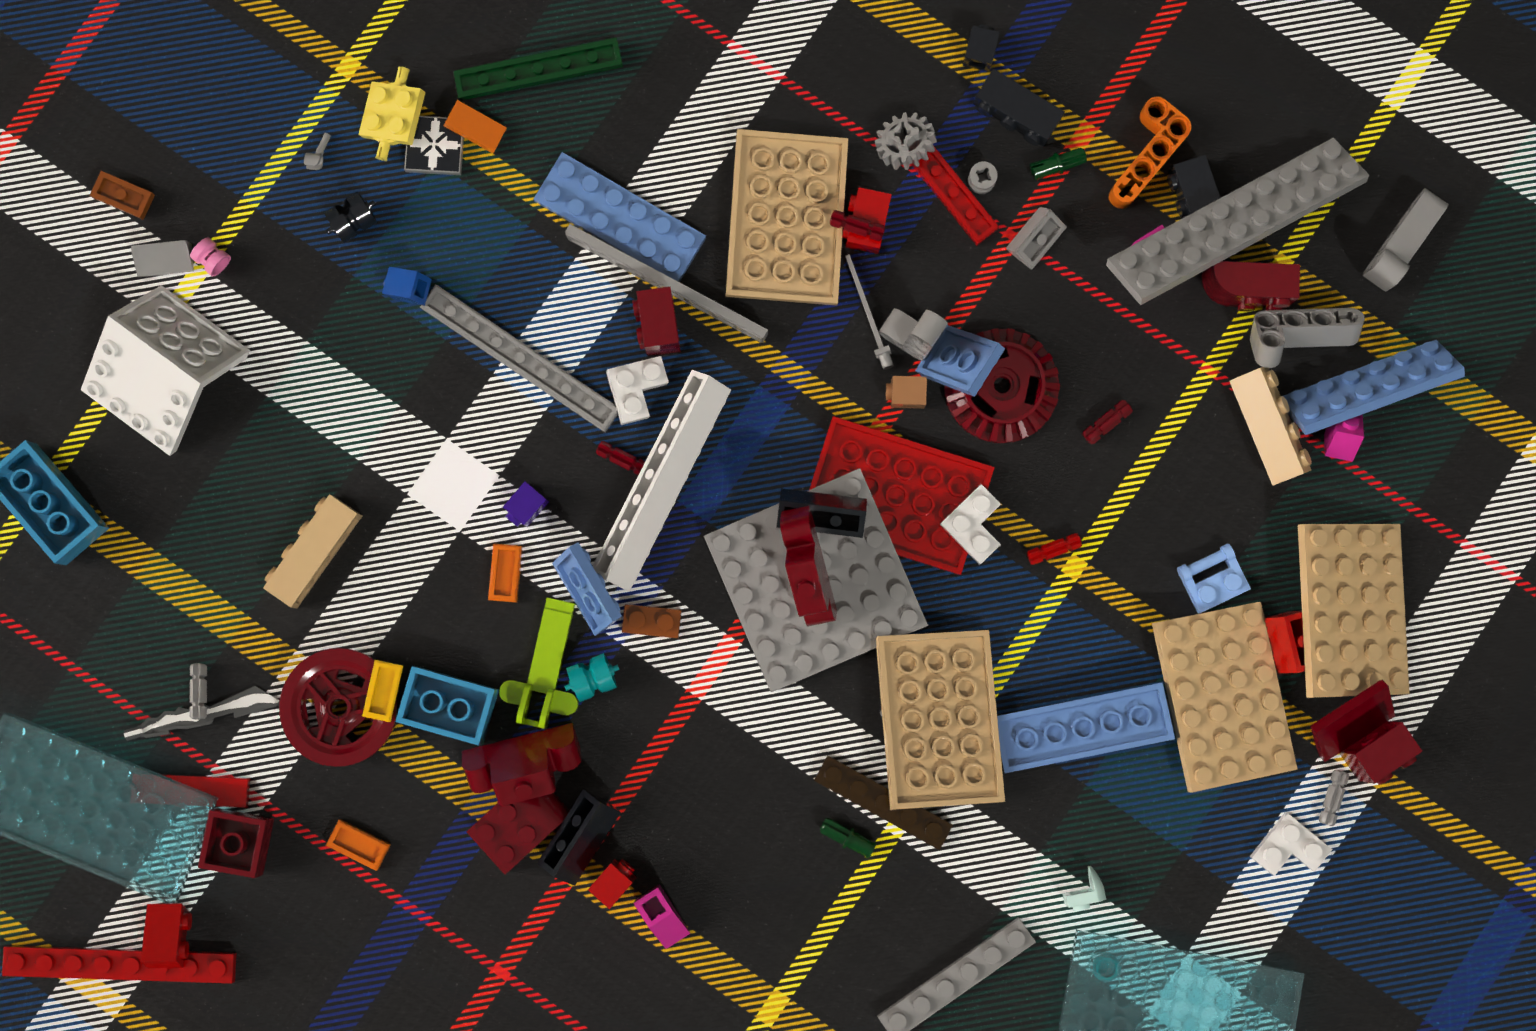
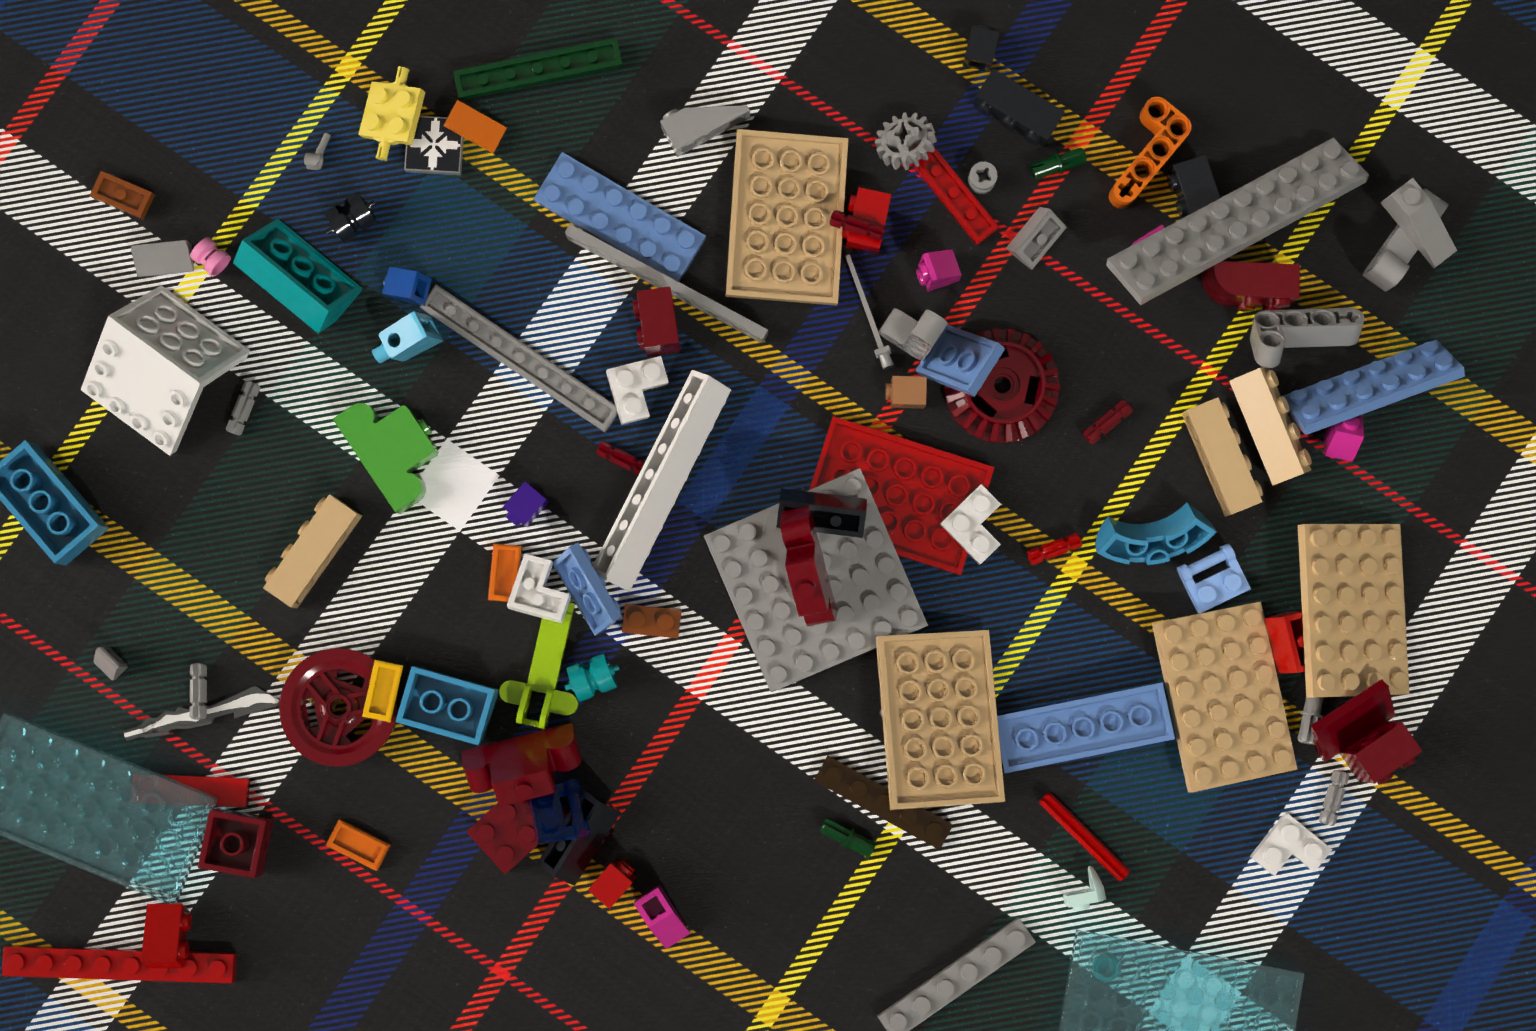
(109, 662): none -> light grey slope
(243, 408): none -> light grey axle
(296, 275): none -> teal slope
(390, 450): none -> bright green brick
(407, 338): none -> medium azure torso
(532, 596): none -> white plate
(549, 816): none -> clear blue plate
(697, 125): none -> light grey slope
(938, 269): none -> dark pink slope
(1084, 836): none -> red axle
(1156, 540): none -> dark azure brick
(1222, 457): none -> tan brick
(1310, 715): none -> light grey axle
(1420, 222): none -> light grey slope

